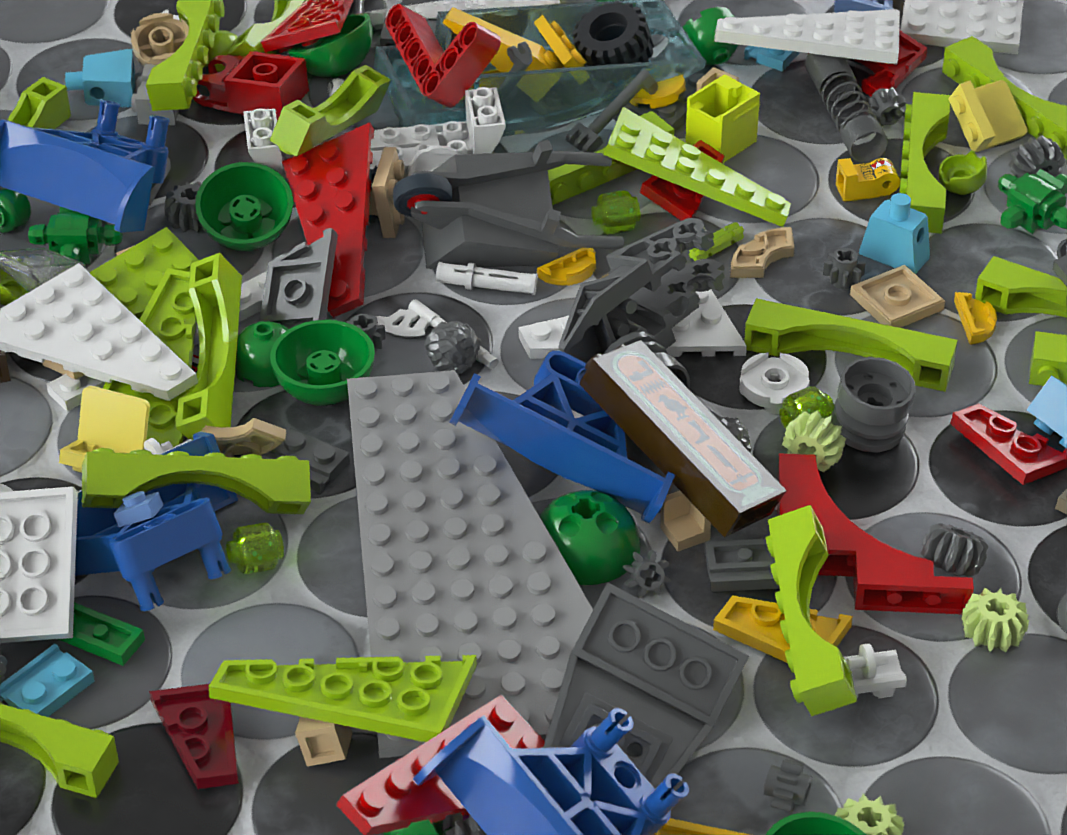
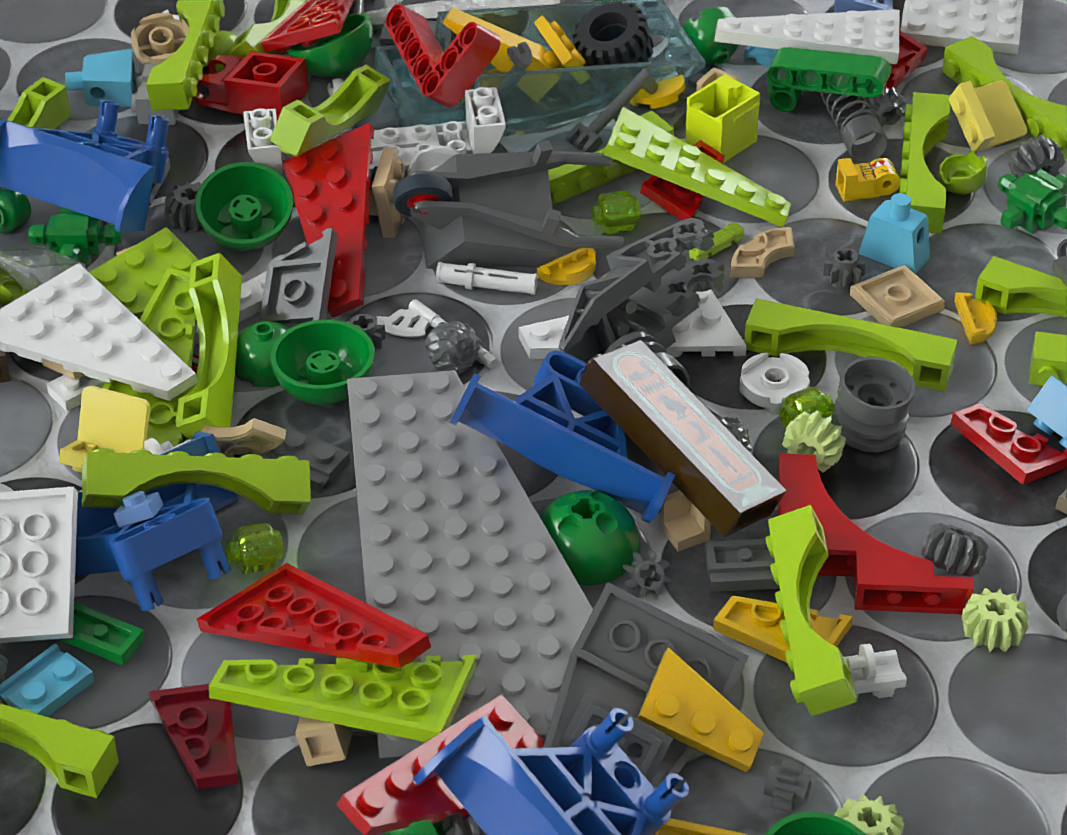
(313, 616): none -> red wing
(698, 715): none -> yellow wing
(823, 72): none -> green beam

